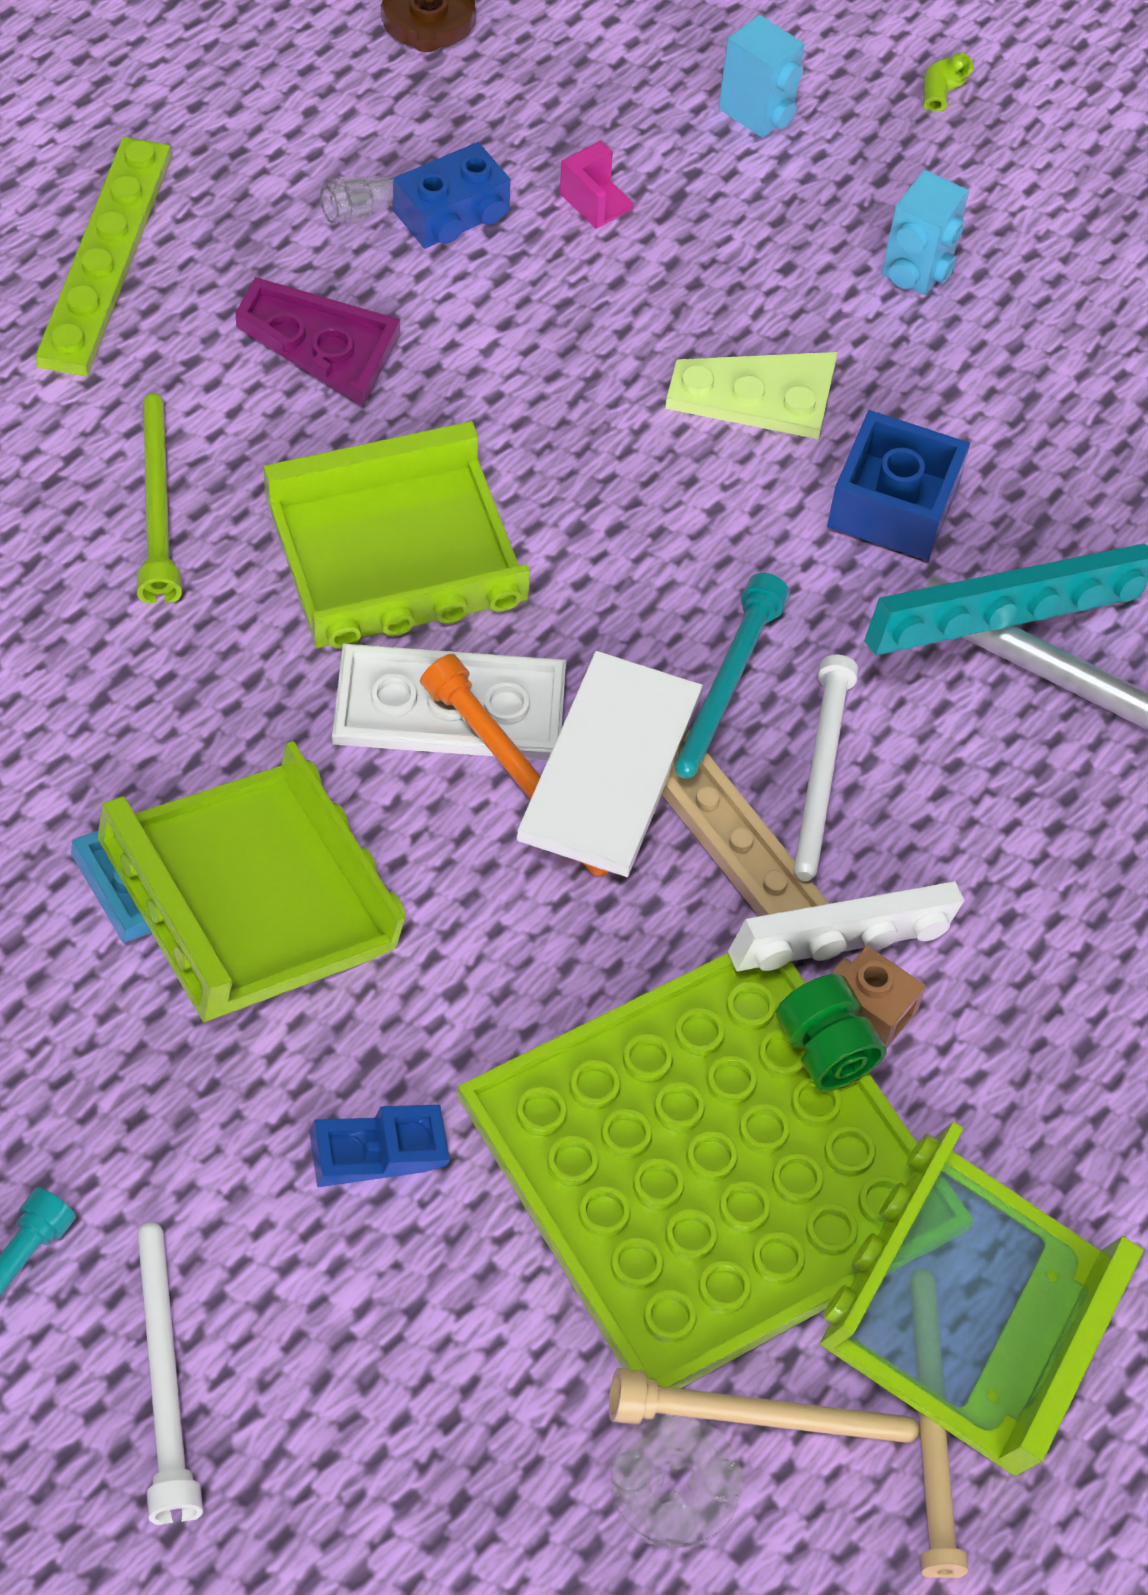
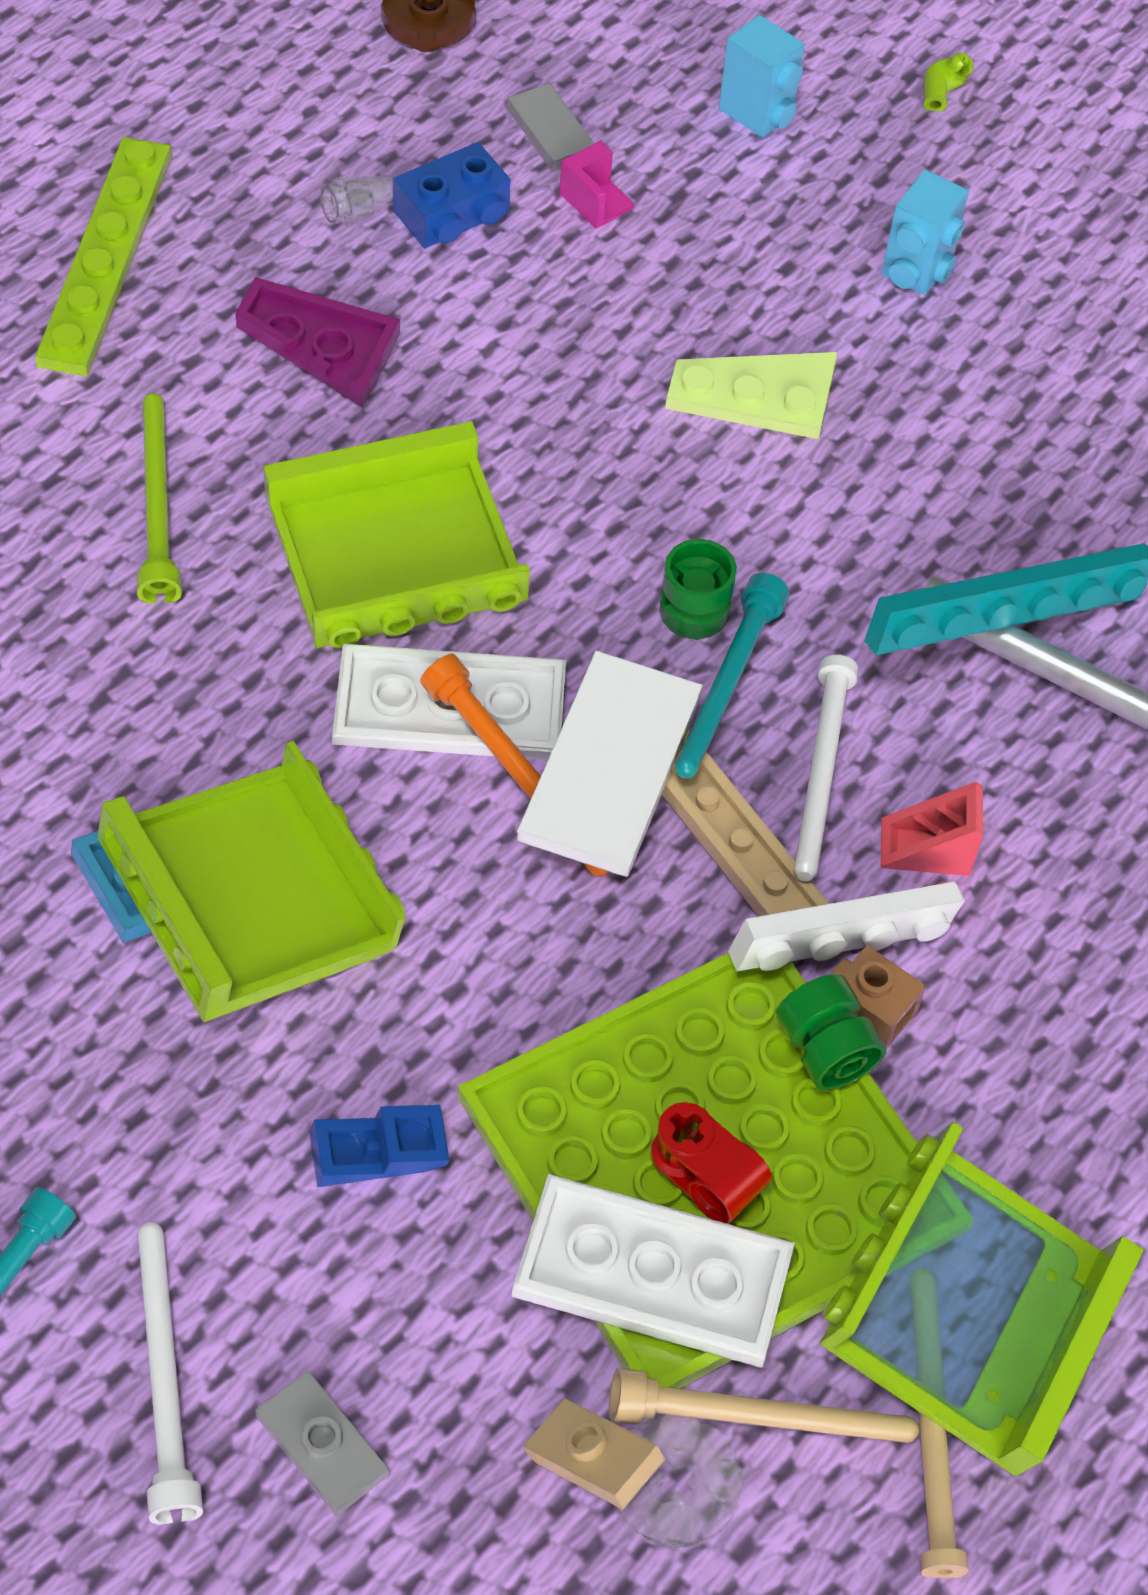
(322, 1443): none -> light grey plate
(548, 124): none -> light grey tile
(594, 1453): none -> tan plate
(654, 1270): none -> white tile
(697, 588): none -> green wheel
(709, 1164): none -> red piece
(898, 485): blue brick -> none
(935, 834): none -> coral slope

